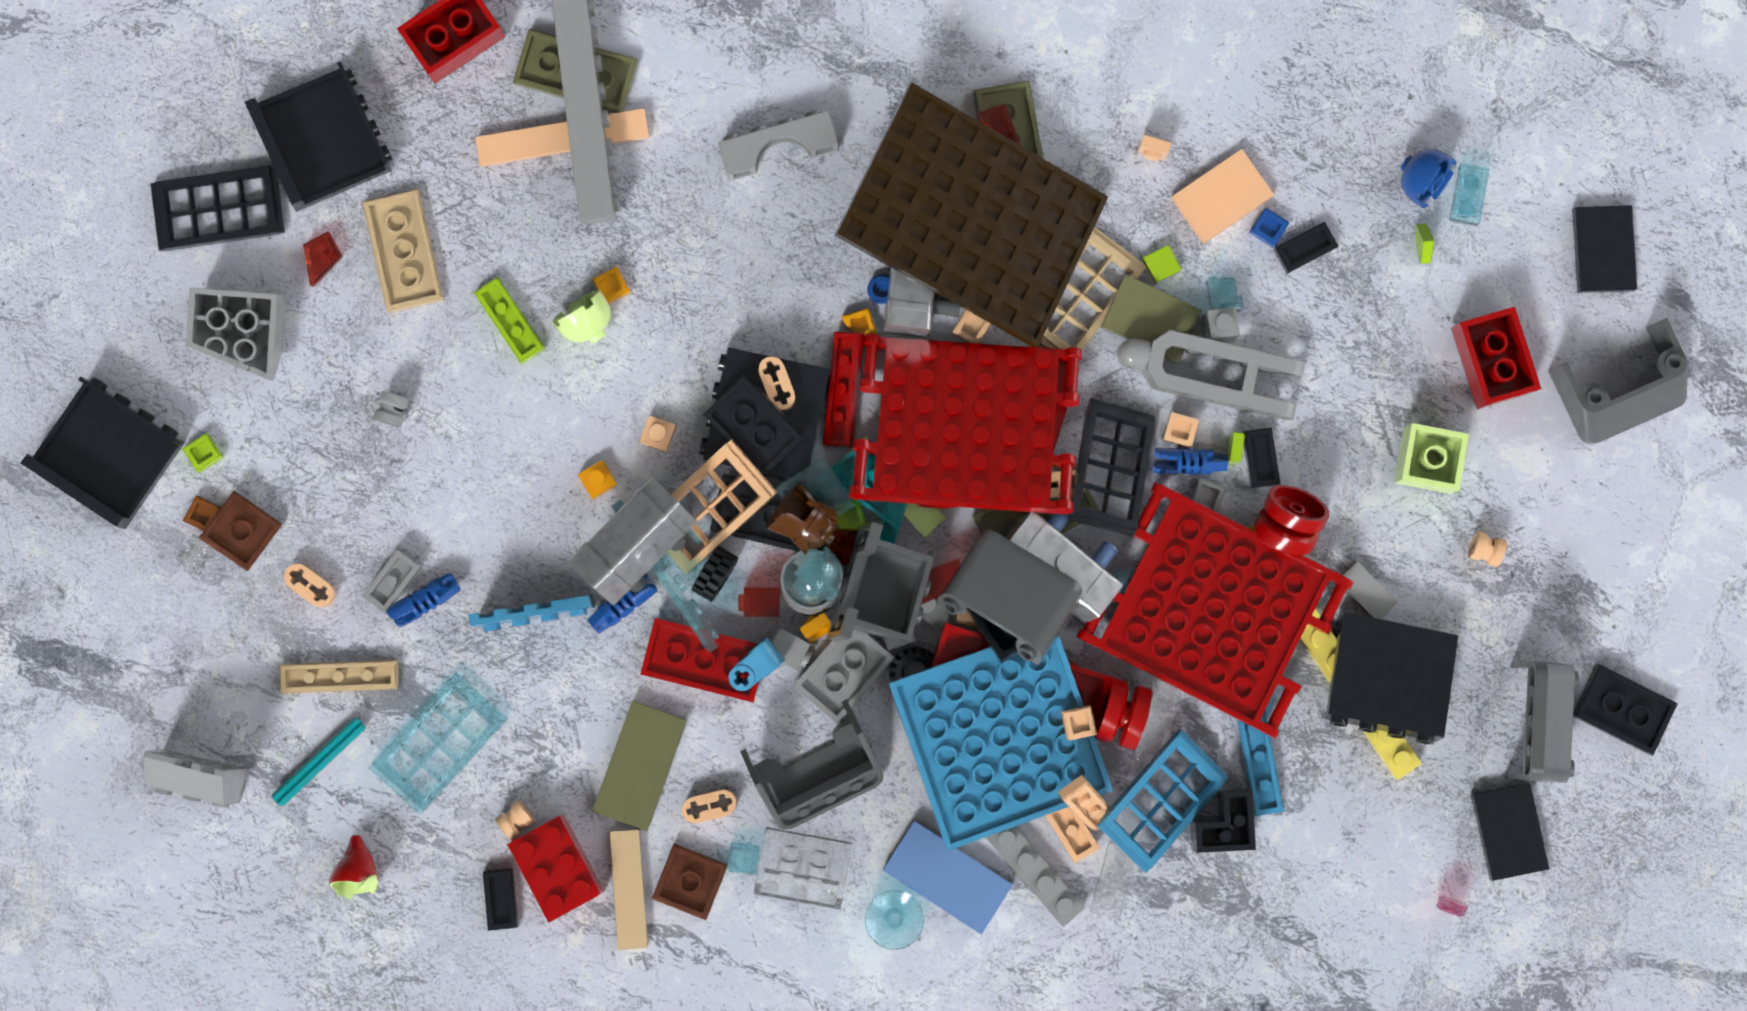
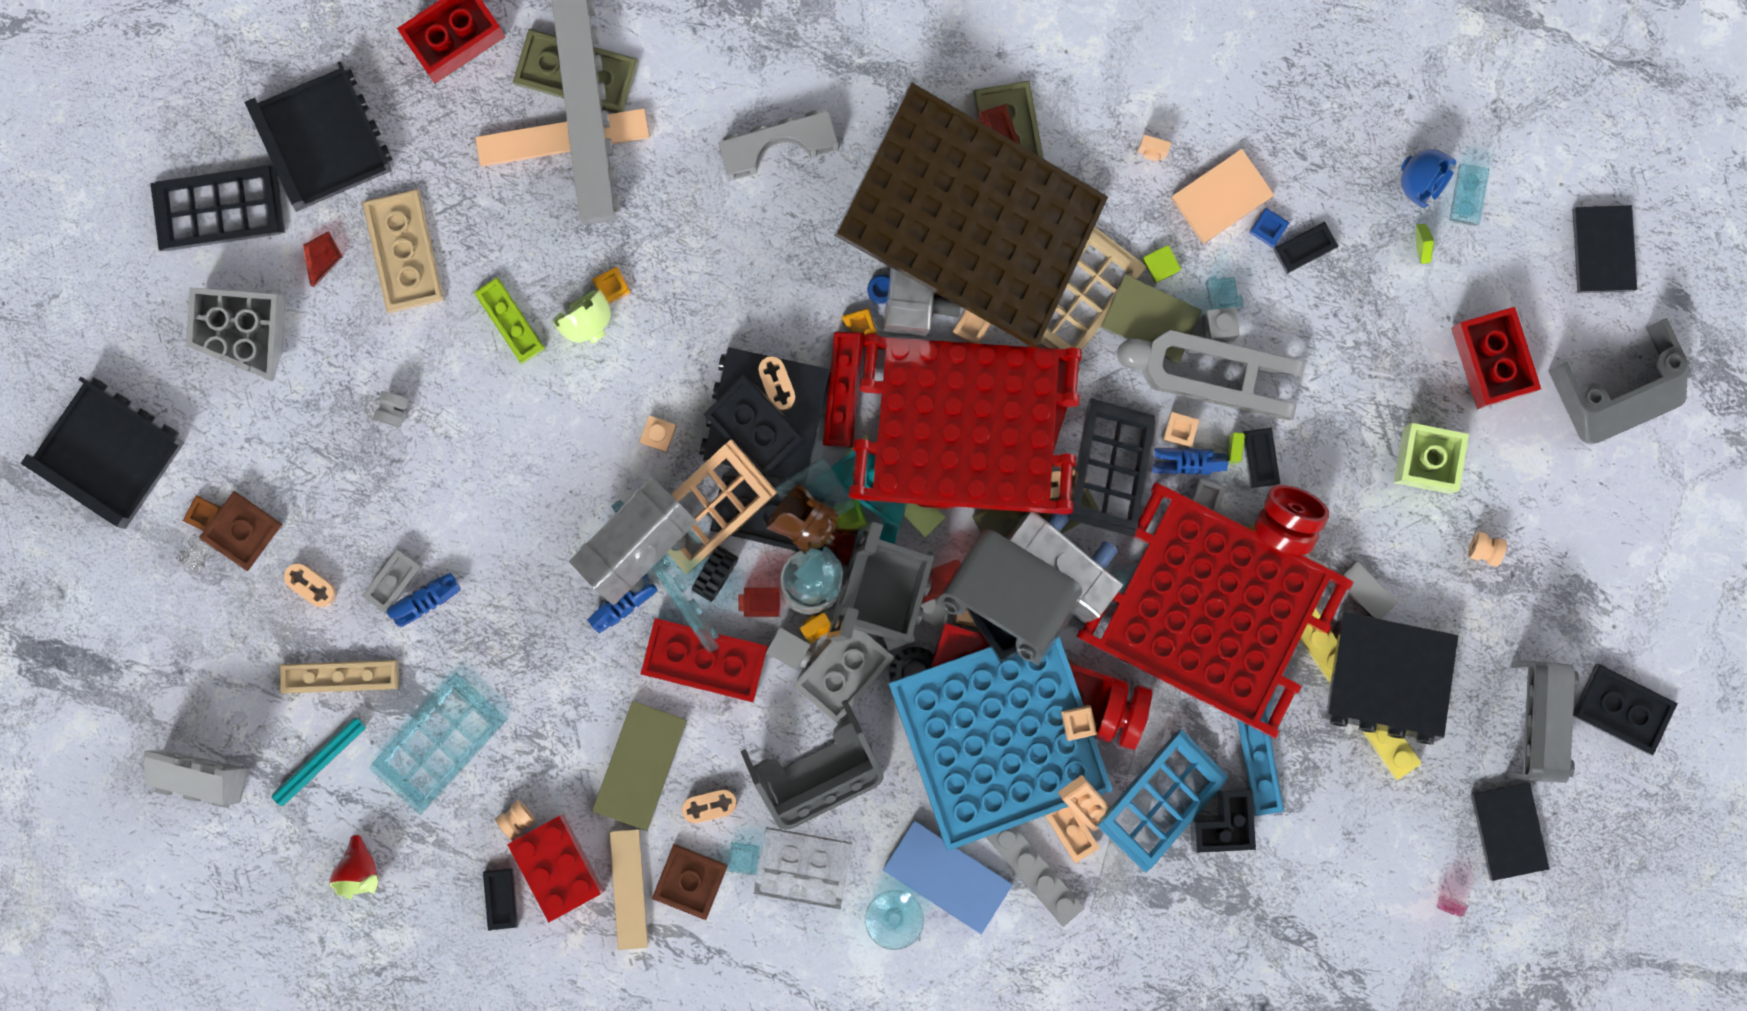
(202, 453): lime tile -> none
(520, 617): dark azure wing -> none
(597, 479): light orange plate -> none
(758, 663): dark azure piece -> none

